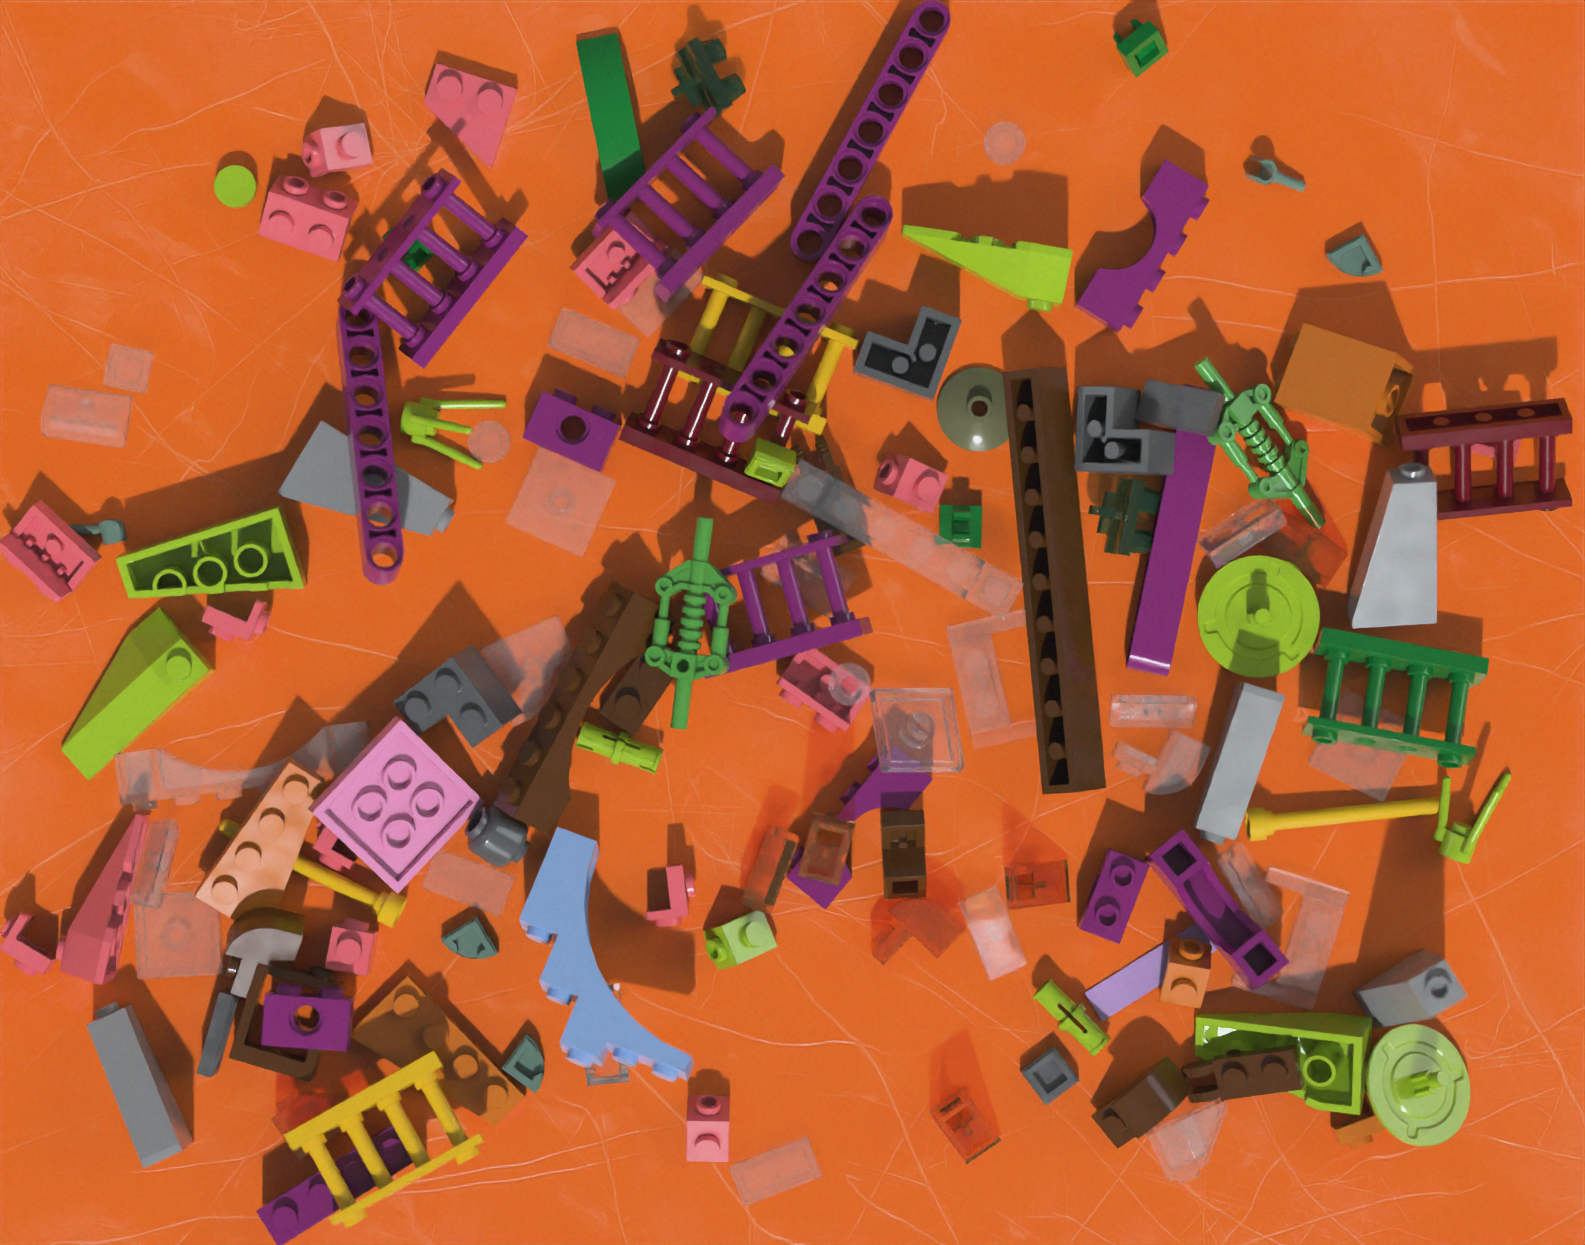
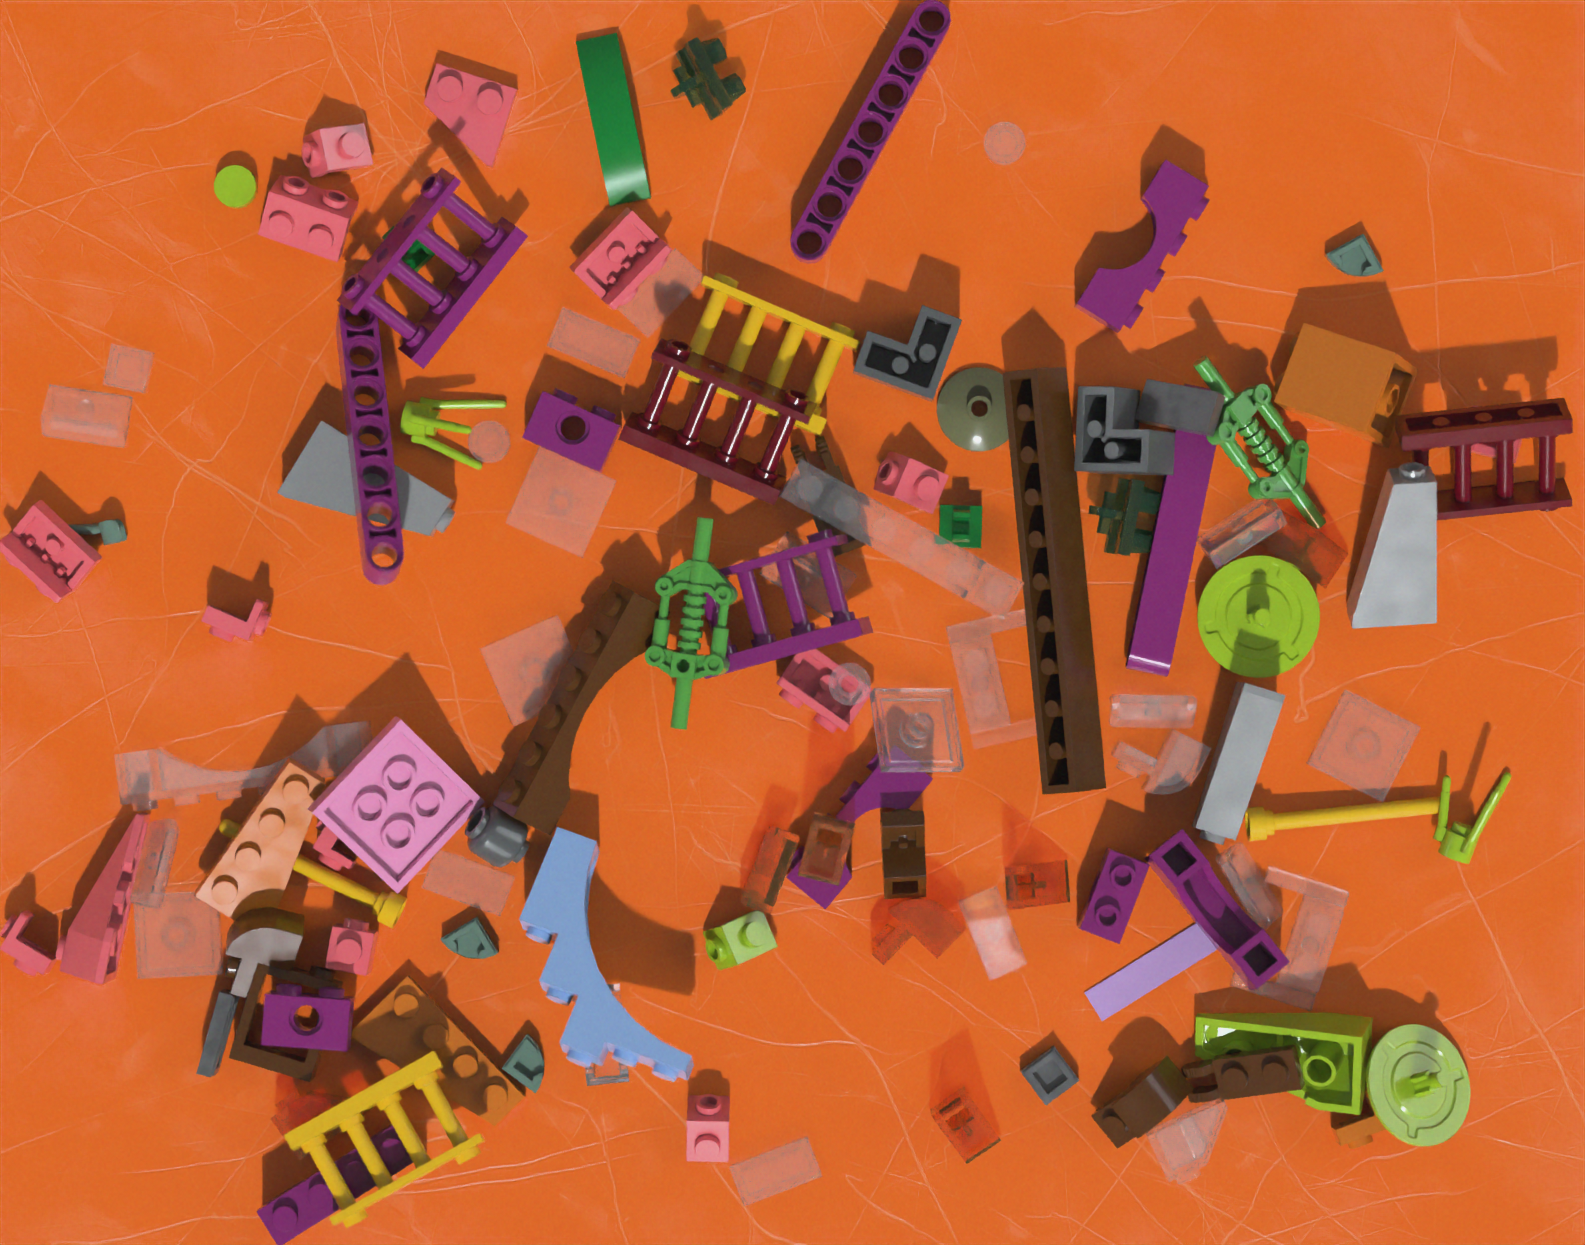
(138, 1085): light grey slope -> none
(140, 686): lime wedge -> none
(224, 557): lime wedge -> none
(464, 691): dark grey brick -> none
(619, 748): lime pin -> none
(637, 693): reddish brown hinge -> none
(680, 888): coral bracket -> none
(701, 244): magenta fence -> none
(771, 462): lime slope -> none
(799, 335): magenta beam -> none
(1022, 270): lime wedge -> none
(1050, 995): lime pin -> none
(1141, 47): green tile -> none
(1186, 972): orange bracket -> none
(1270, 174): sand green hand -> none
(1410, 991): light grey slope -> none
(1421, 665): green fence -> none

